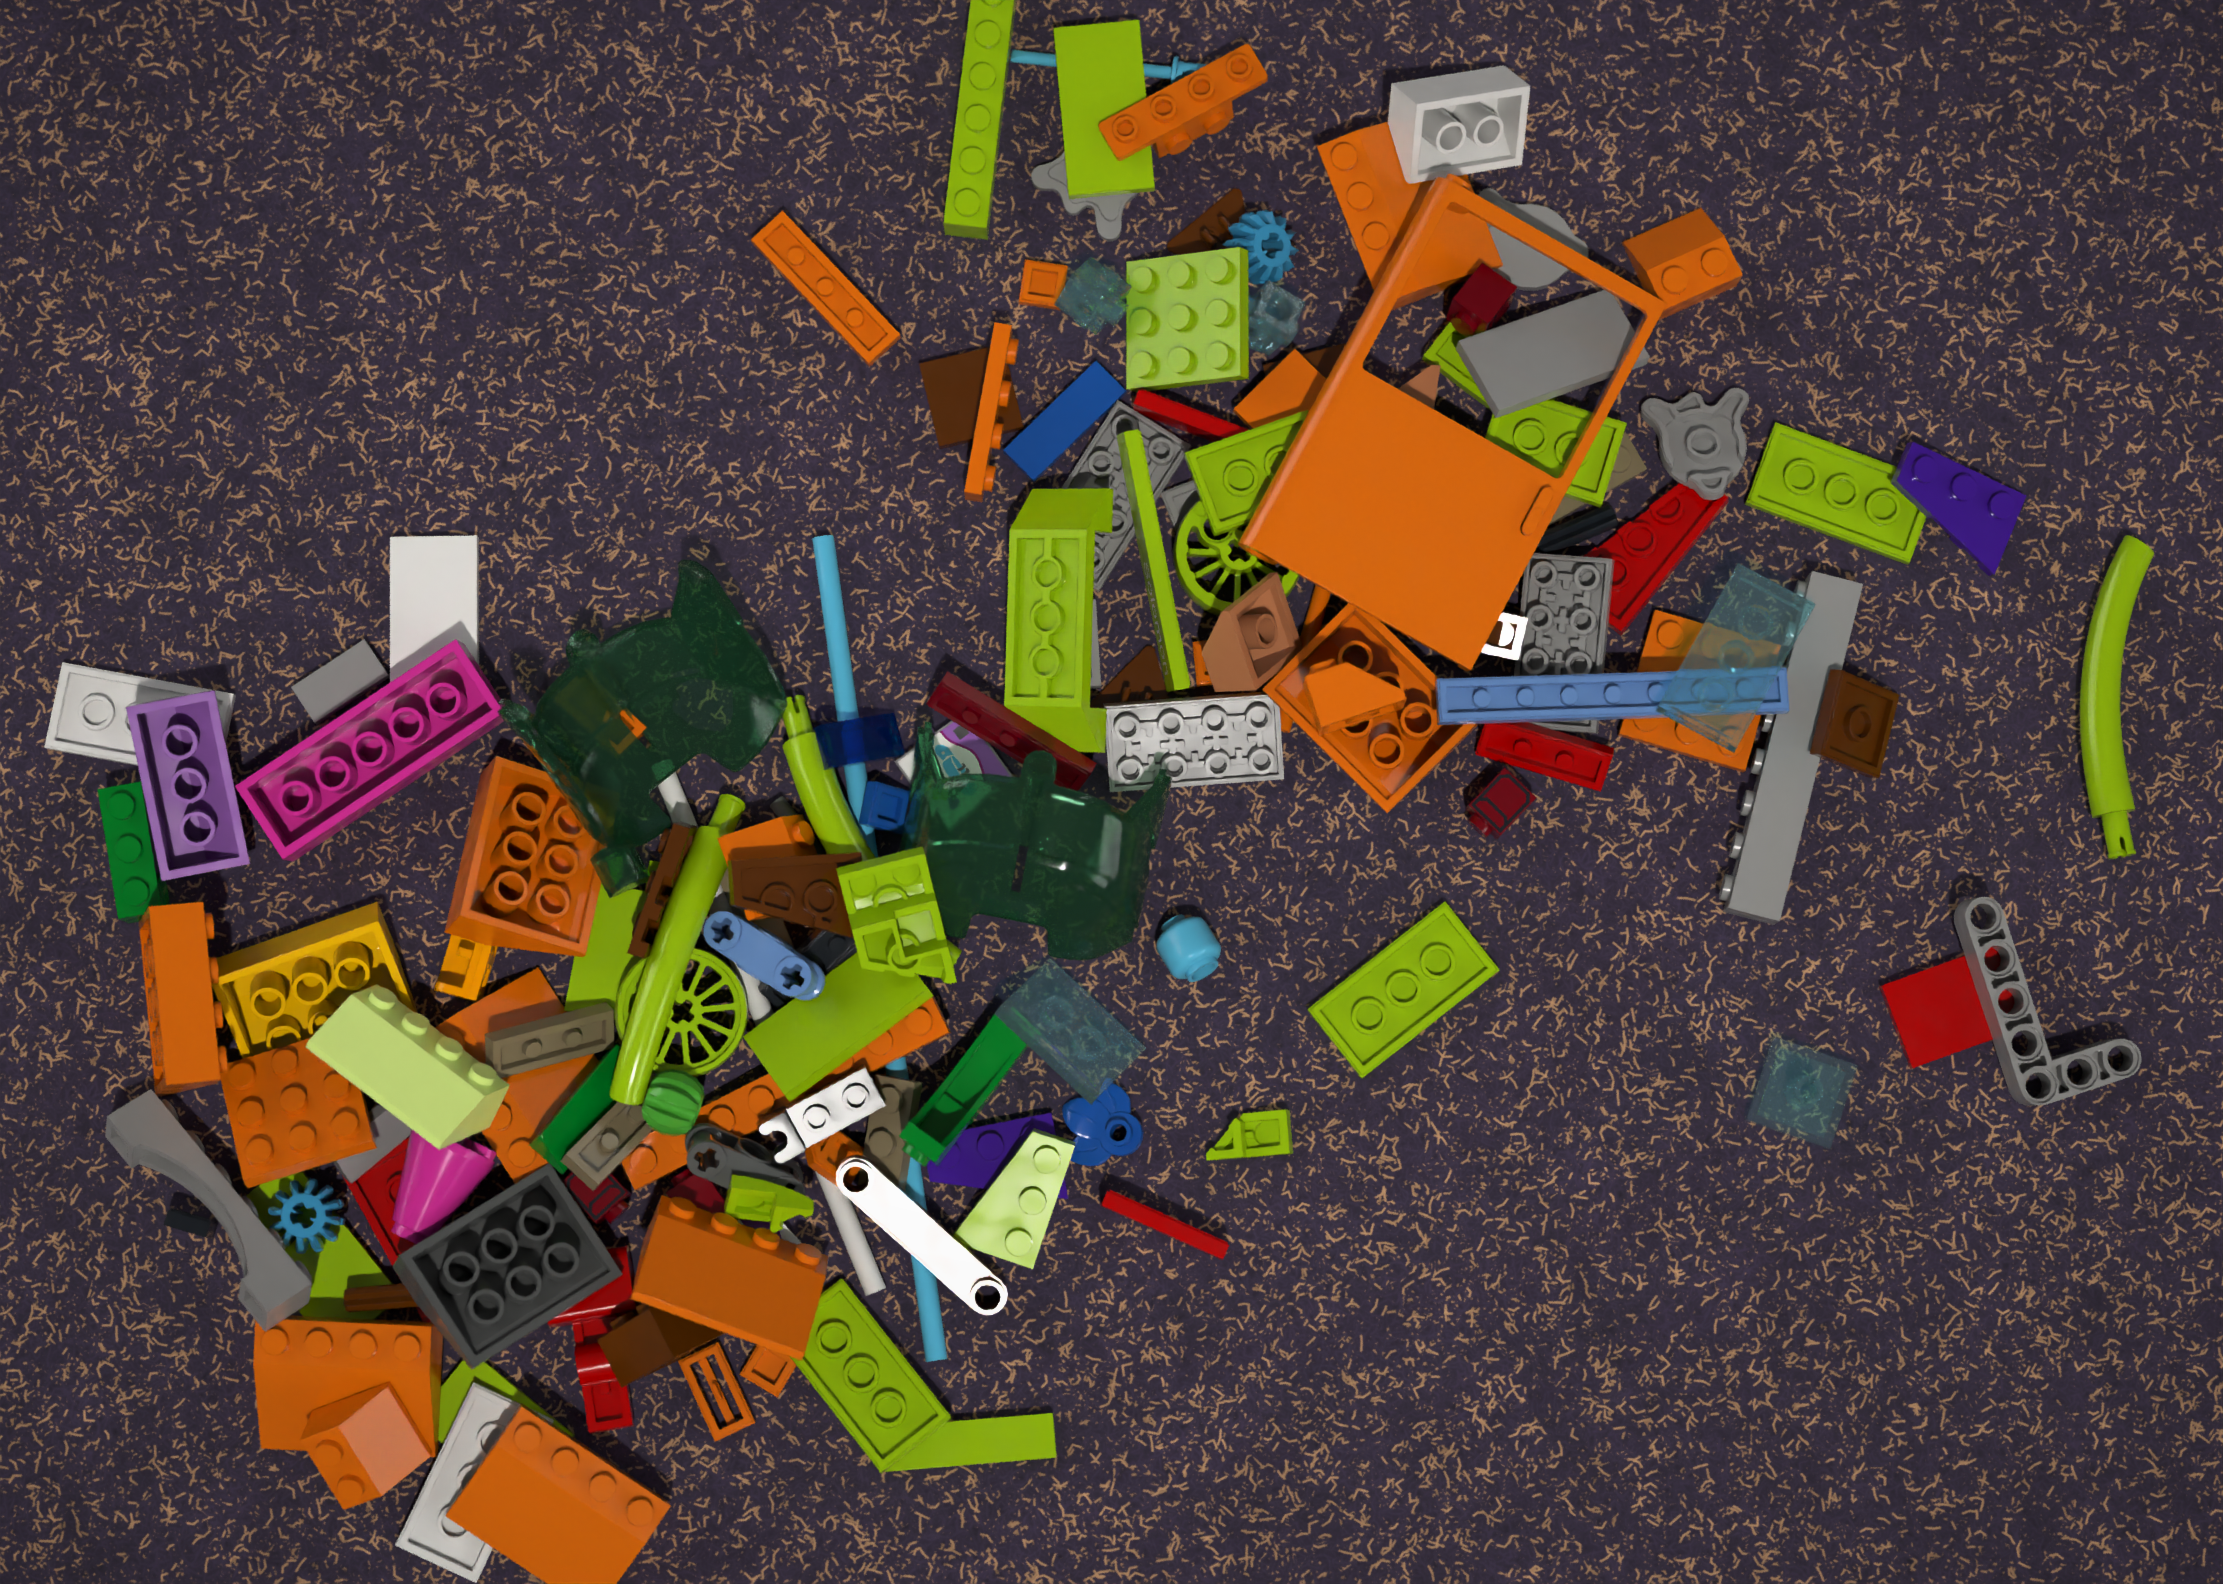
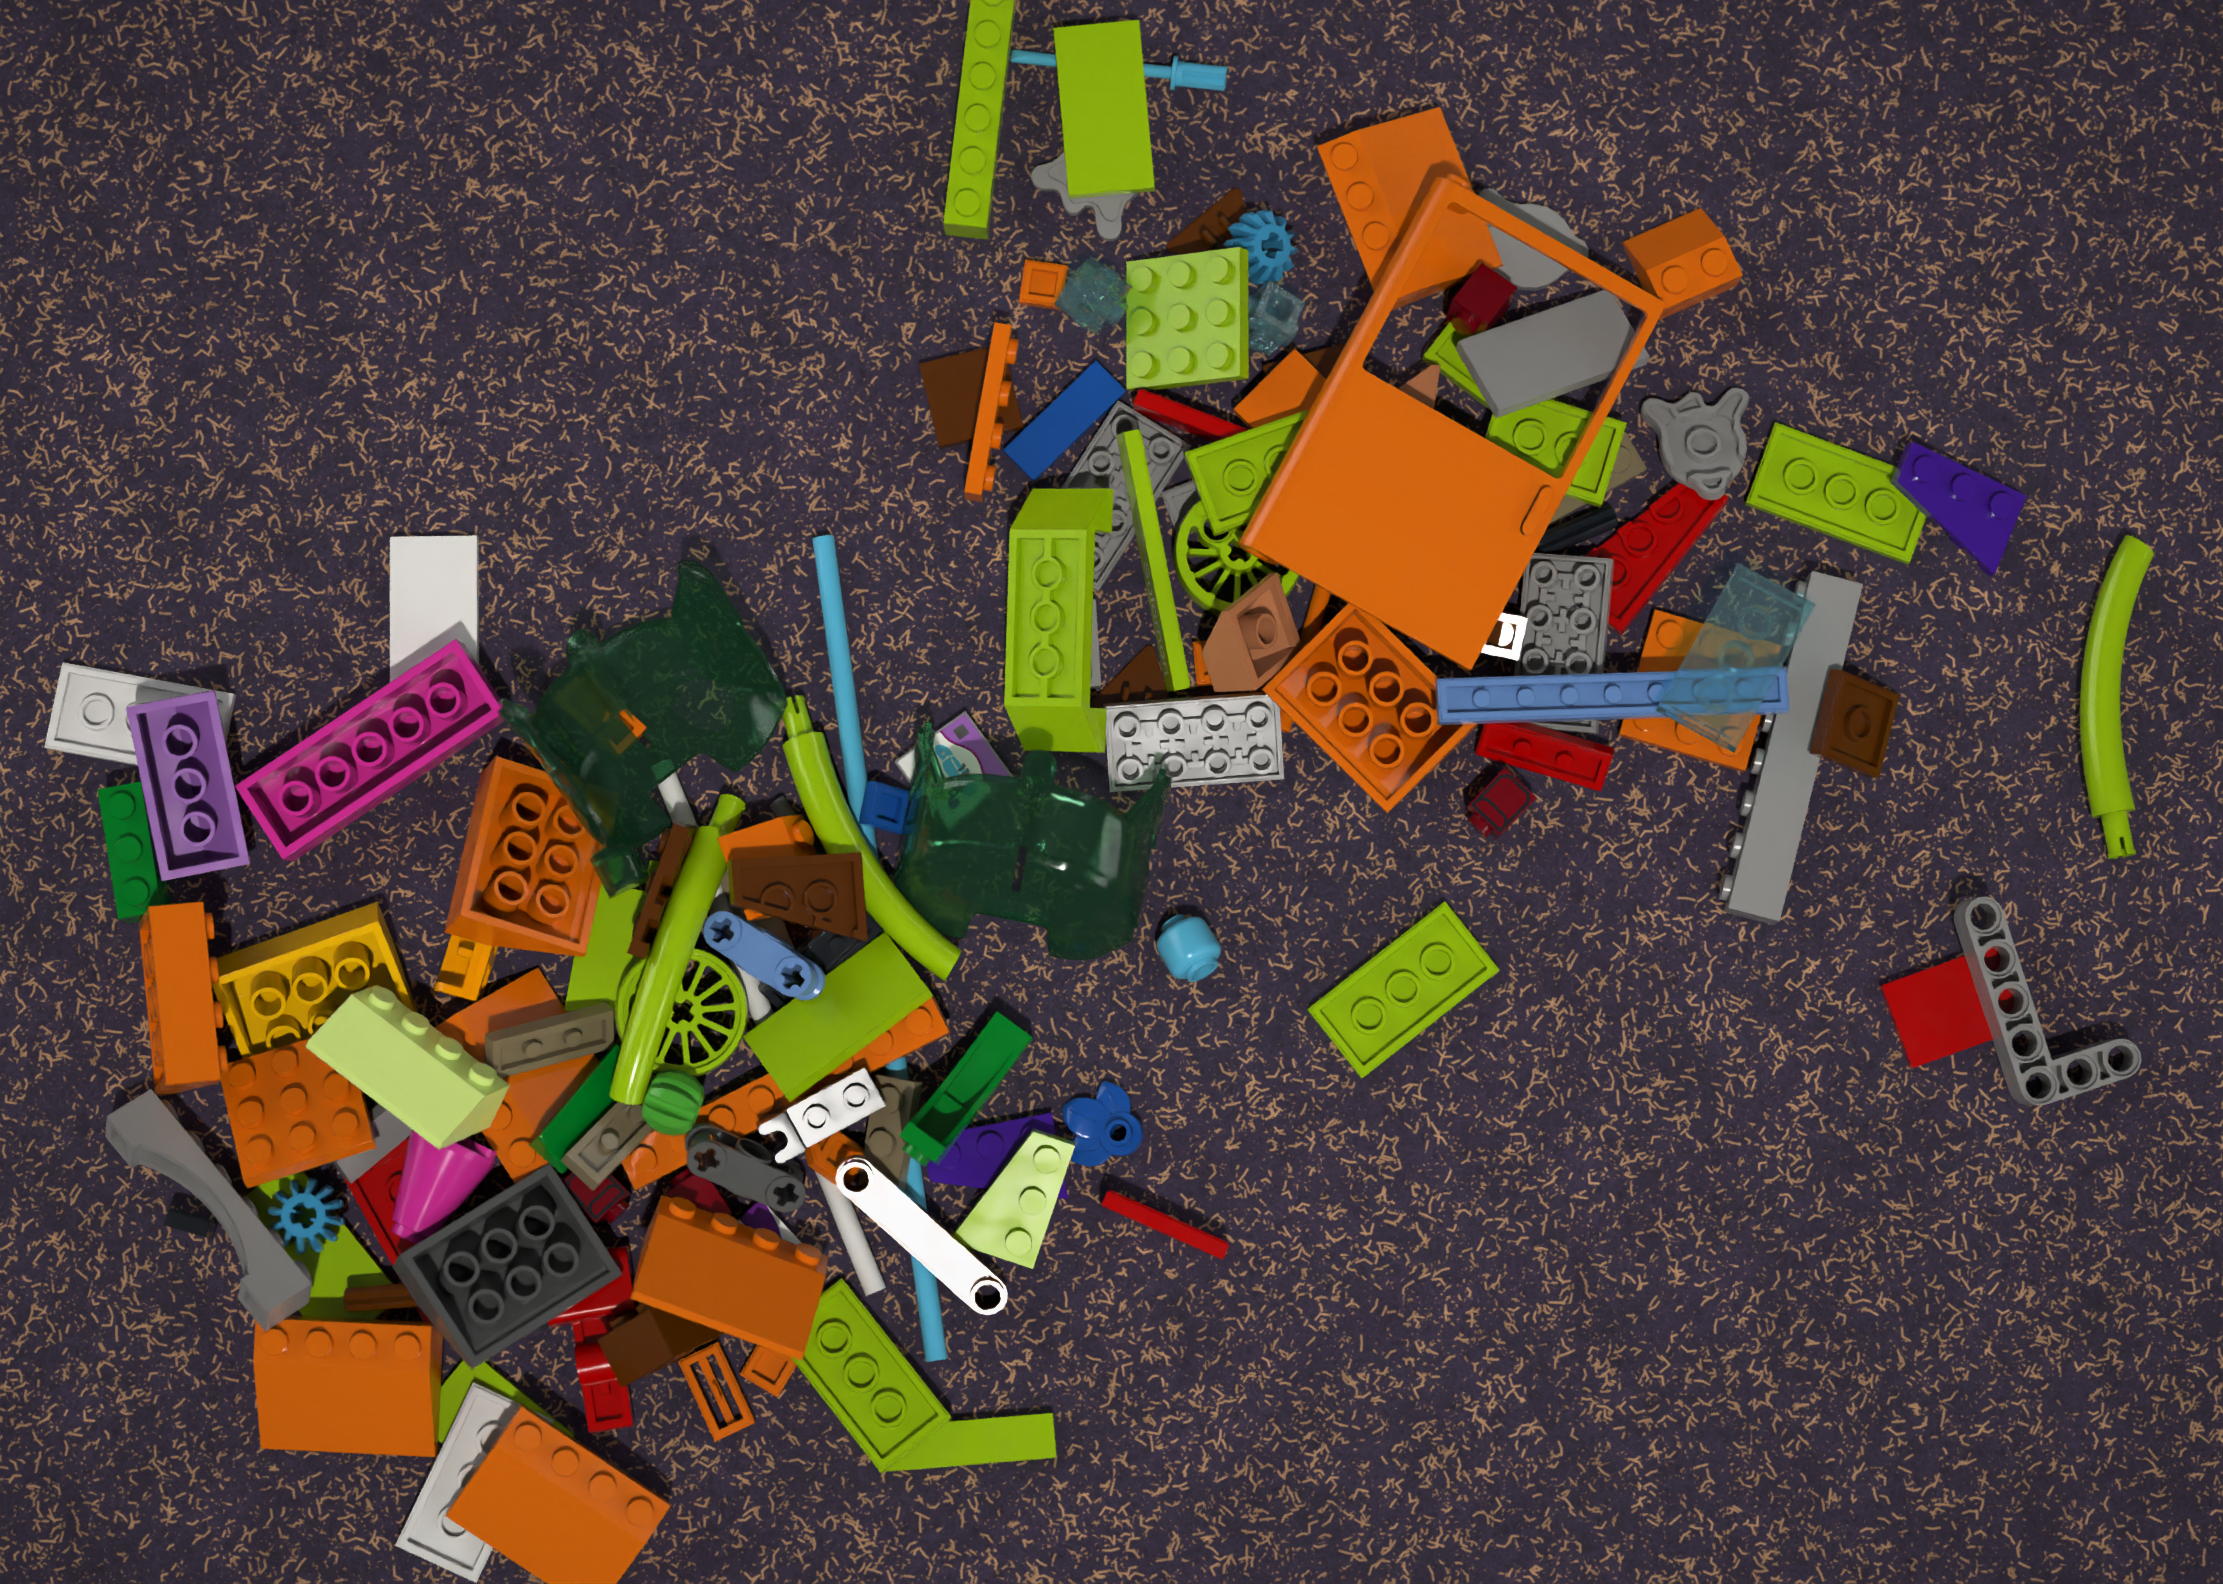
(340, 682): light grey tile -> none
(364, 1444): orange slope -> none
(765, 1201): lime slope -> none
(825, 288): orange plate -> none
(859, 741): clear blue tile -> none
(896, 916): lime slope -> none
(1007, 729): dark red tile -> none
(1070, 1031): clear light blue tile -> none
(1185, 108): orange bracket -> none
(1255, 1136): lime slope -> none
(1347, 696): orange slope -> none
(1459, 123): white slope -> none
(1801, 1092): clear light blue tile -> none

